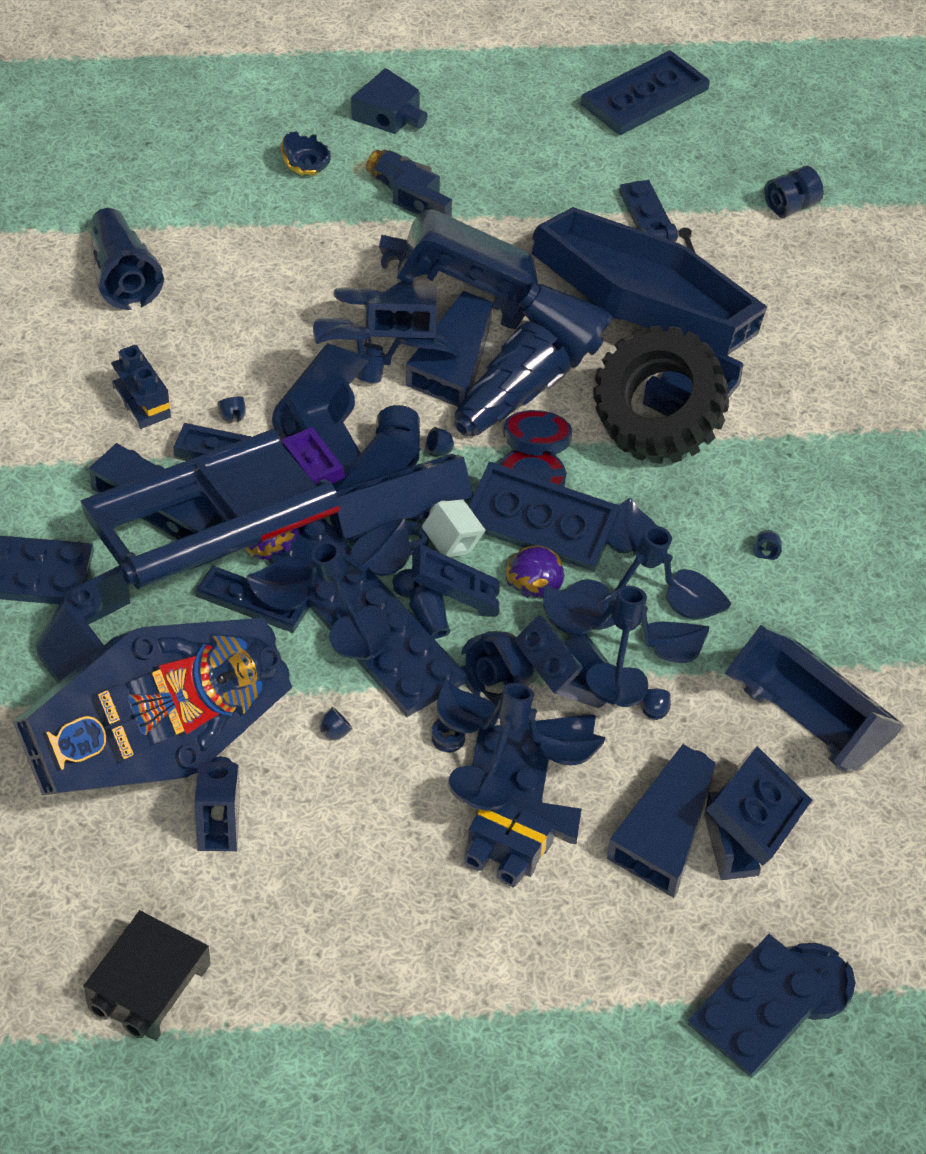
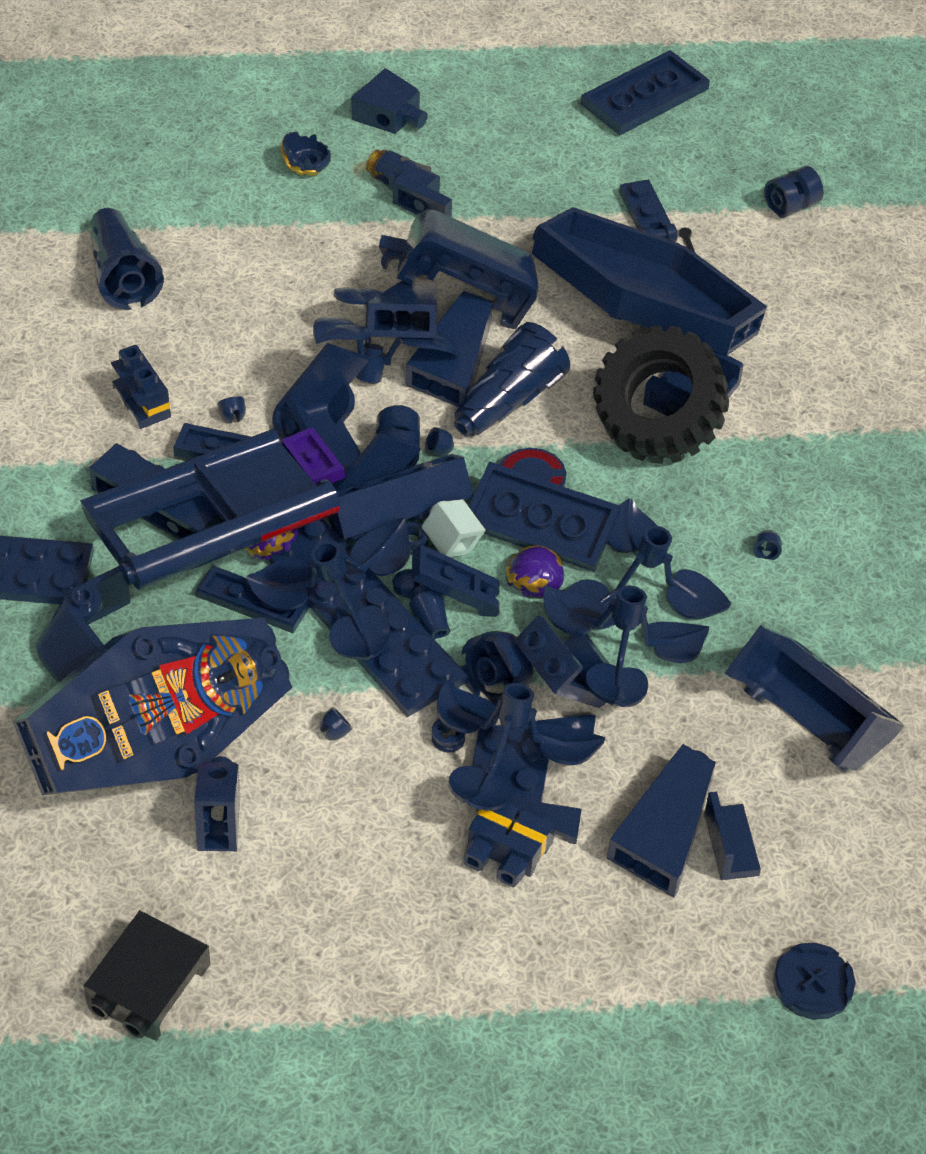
(537, 432): dark blue tile -> none
(568, 318): dark blue cone -> none
(656, 703): dark blue hinge -> none
(759, 805): dark blue plate -> none
(760, 1005): dark blue plate -> none

